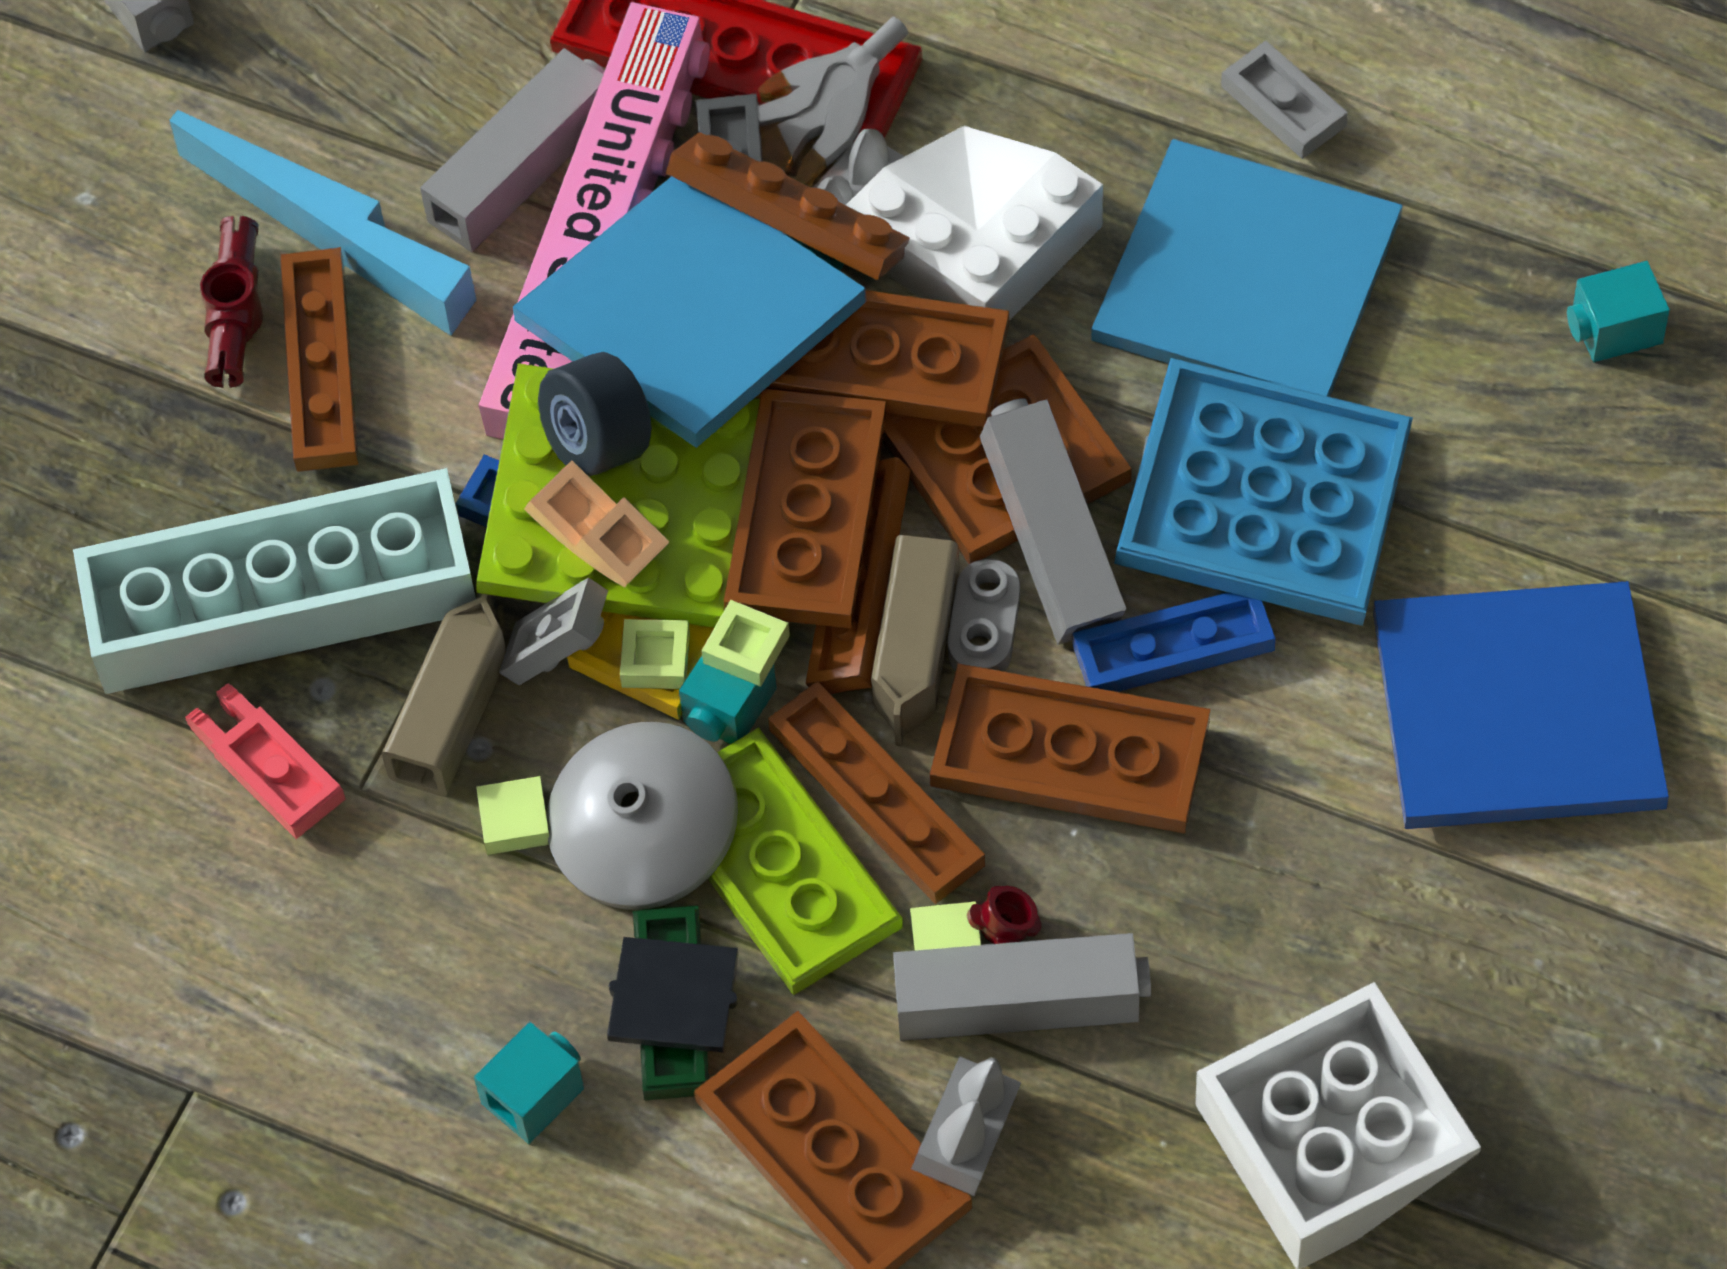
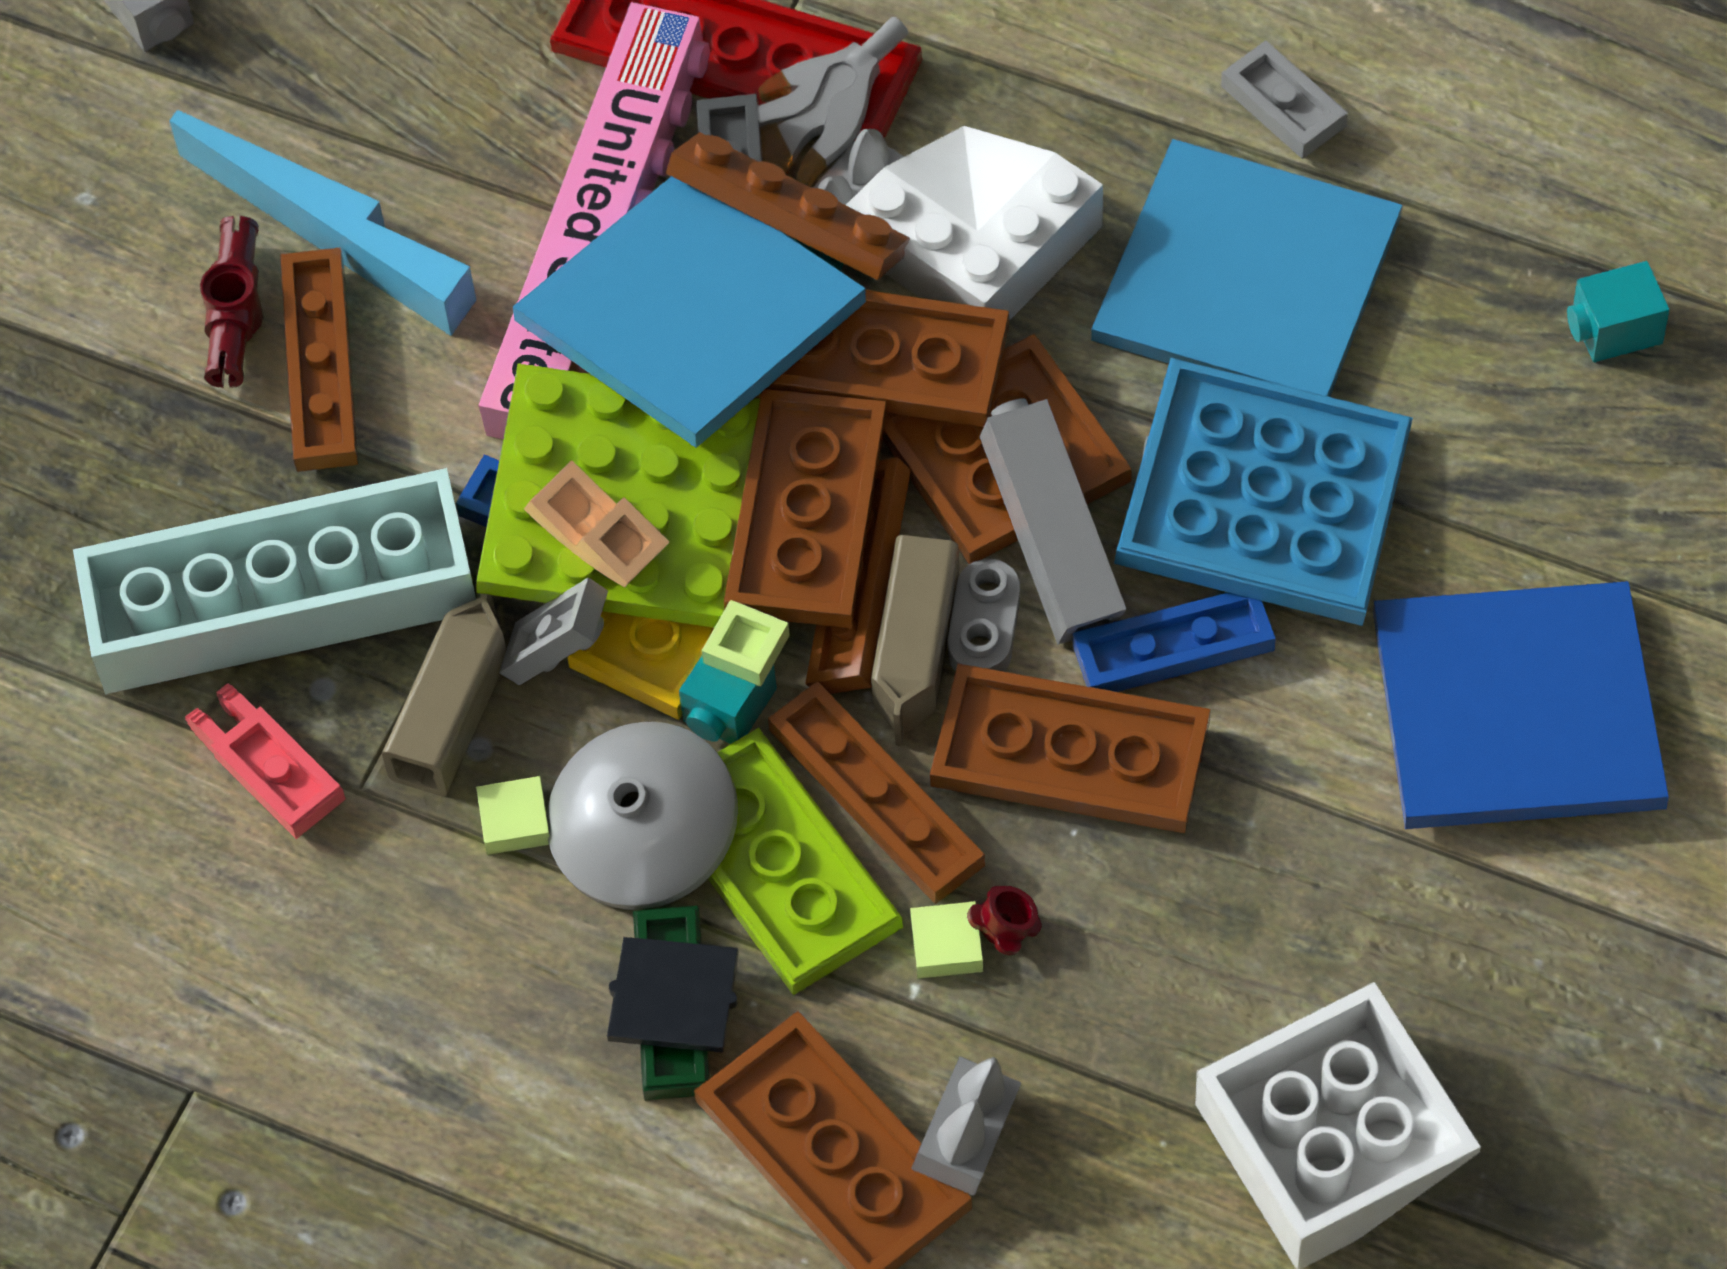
(512, 152): light grey brick -> none
(530, 1081): teal brick -> none
(594, 413): black wheel -> none
(654, 653): yellowish green tile -> none
(1019, 986): light grey brick -> none

